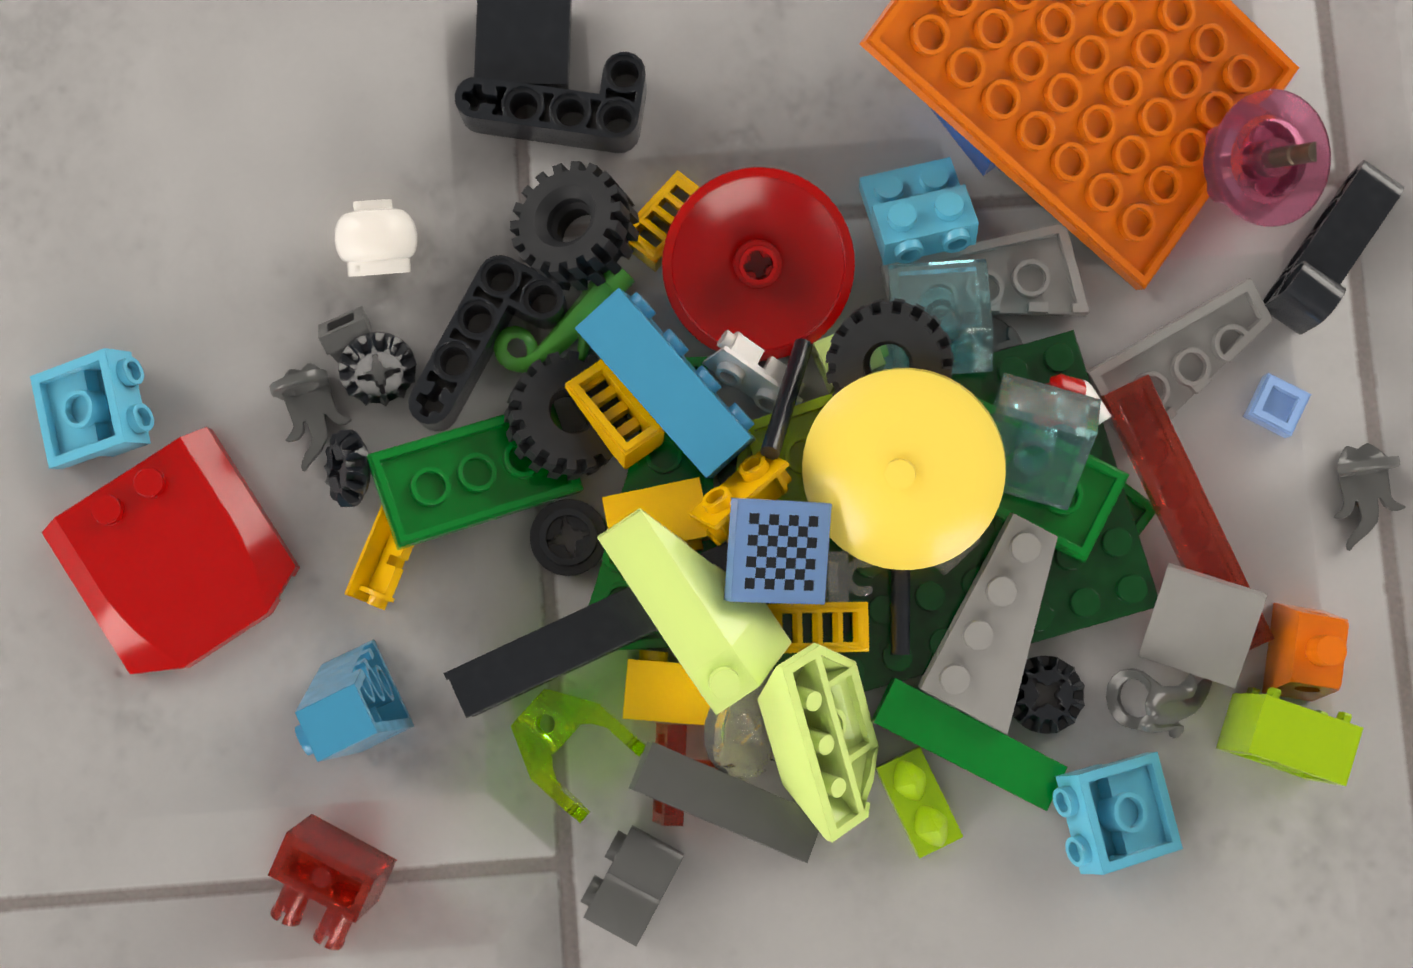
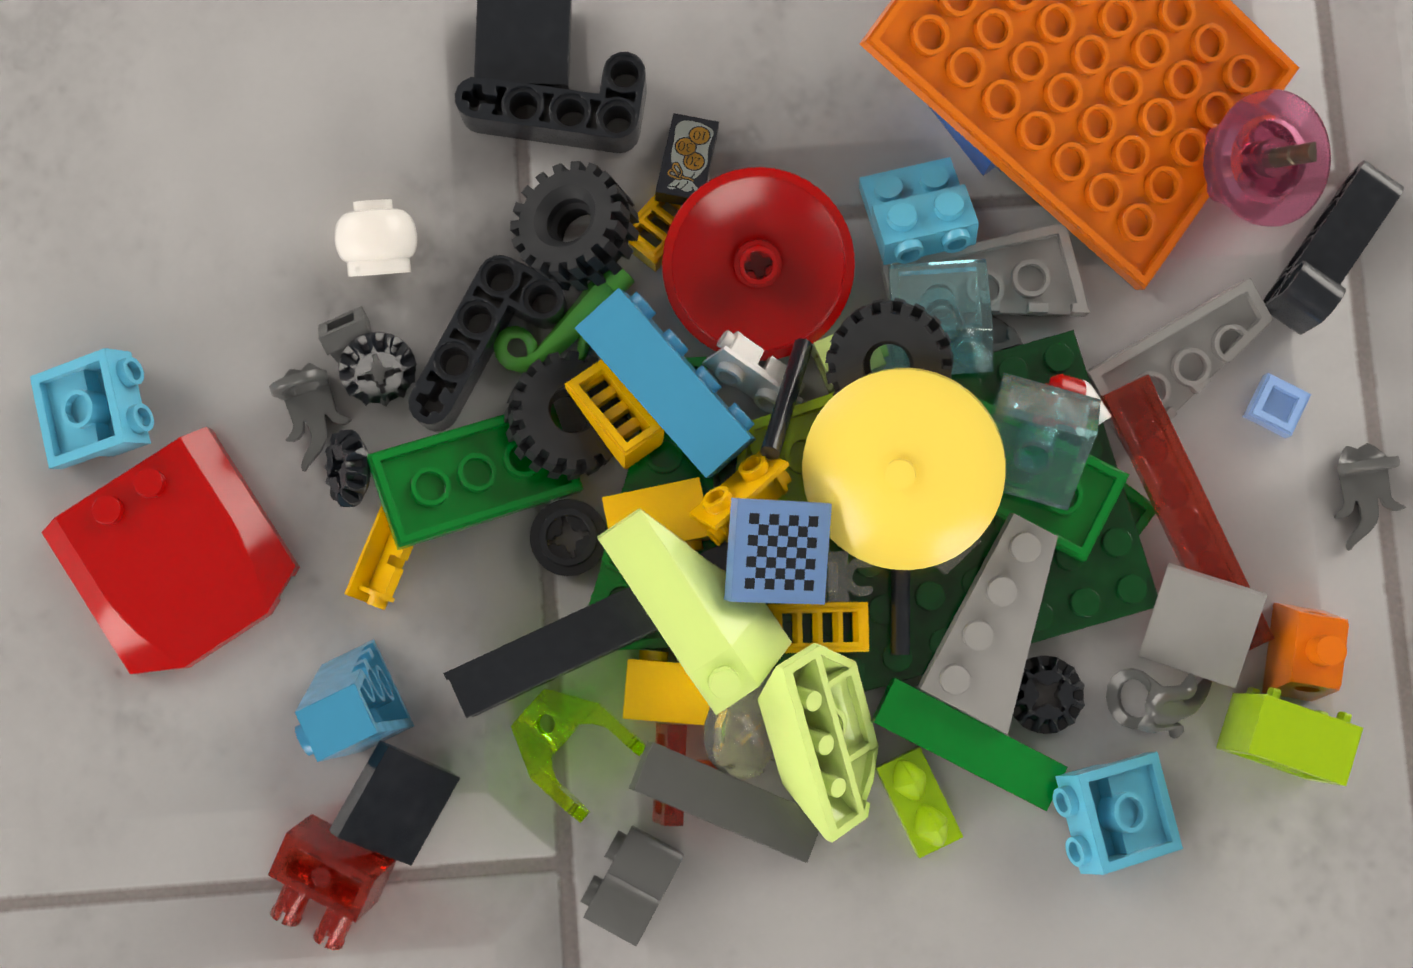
(394, 803): none -> black tile
(686, 158): none -> tile

